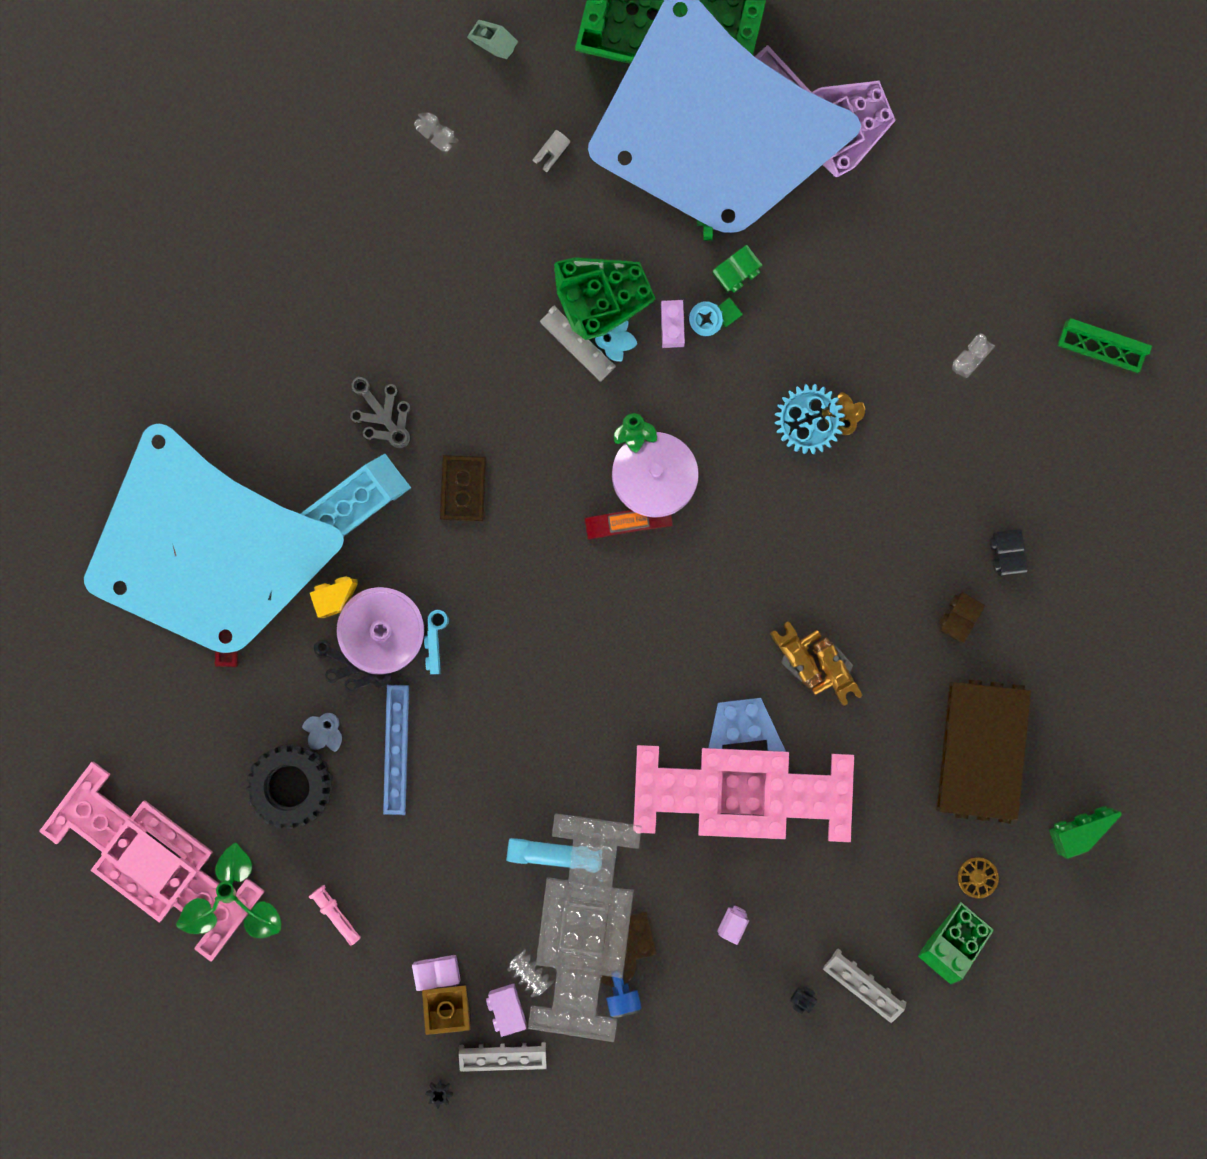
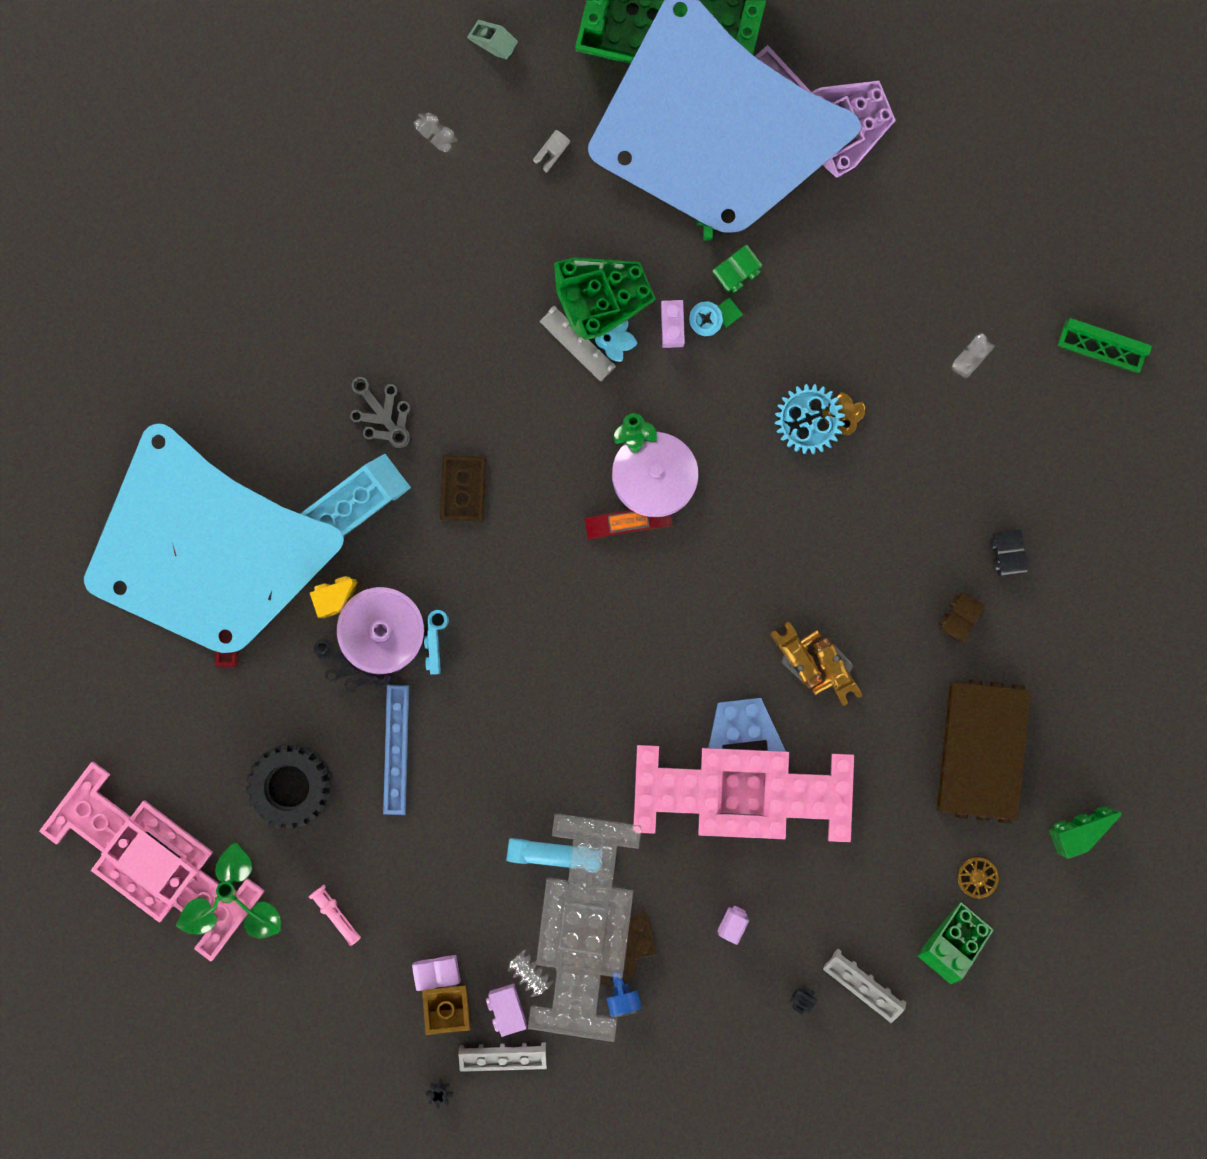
(321, 734): sand blue plate -> none

